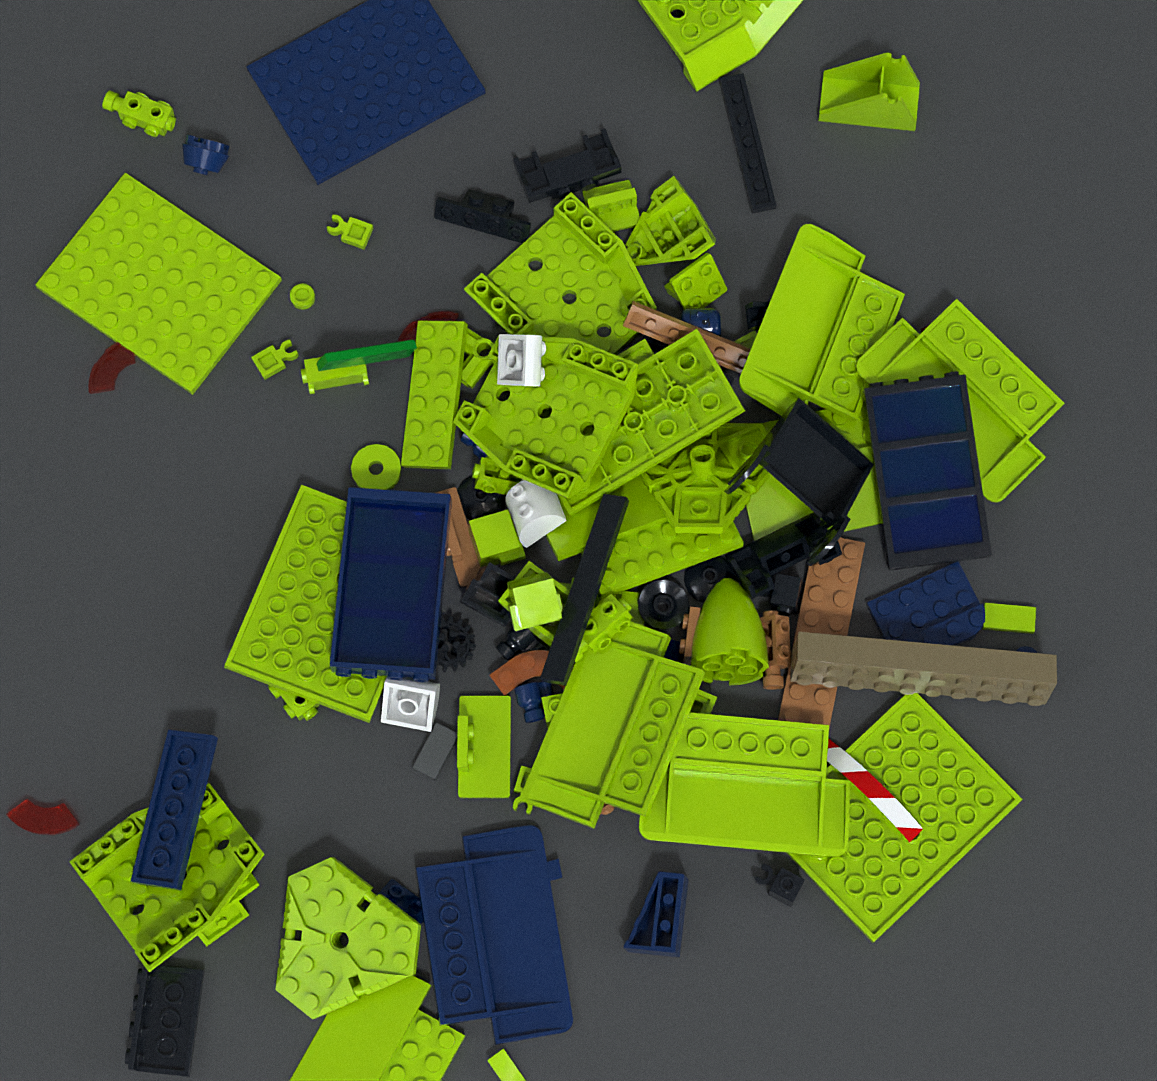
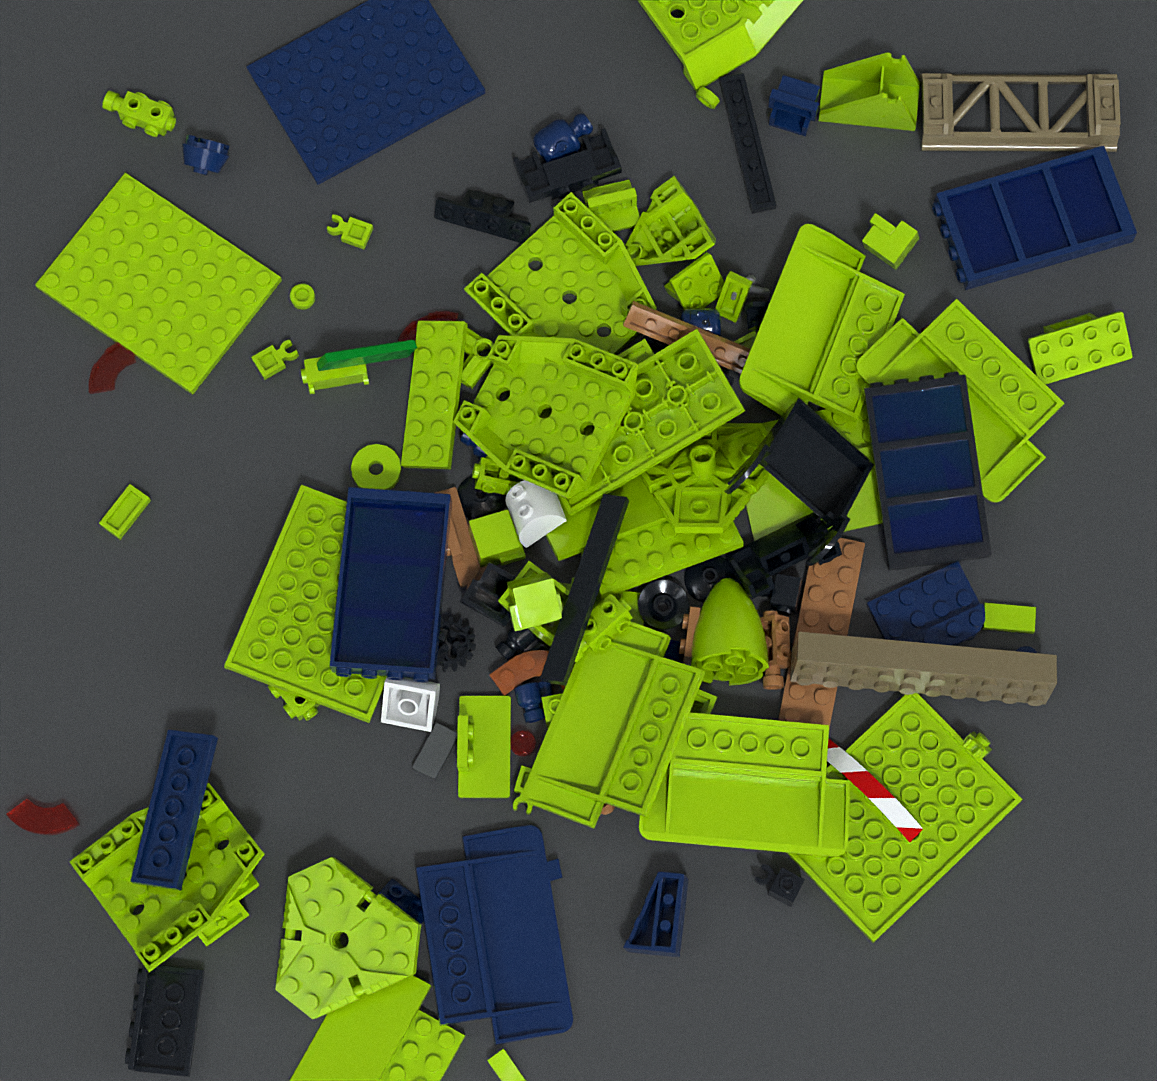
(125, 511): none -> lime tile
(520, 360): white brick -> none
(522, 743): none -> clear red plate
(561, 138): none -> dark blue piece
(707, 98): none -> lime tile
(734, 294): none -> lime piece
(794, 105): none -> dark blue plate
(890, 242): none -> lime plate
(977, 745): none -> lime plate
(1034, 217): none -> window
(1079, 346): none -> lime bracket
(1101, 102): none -> dark tan piece

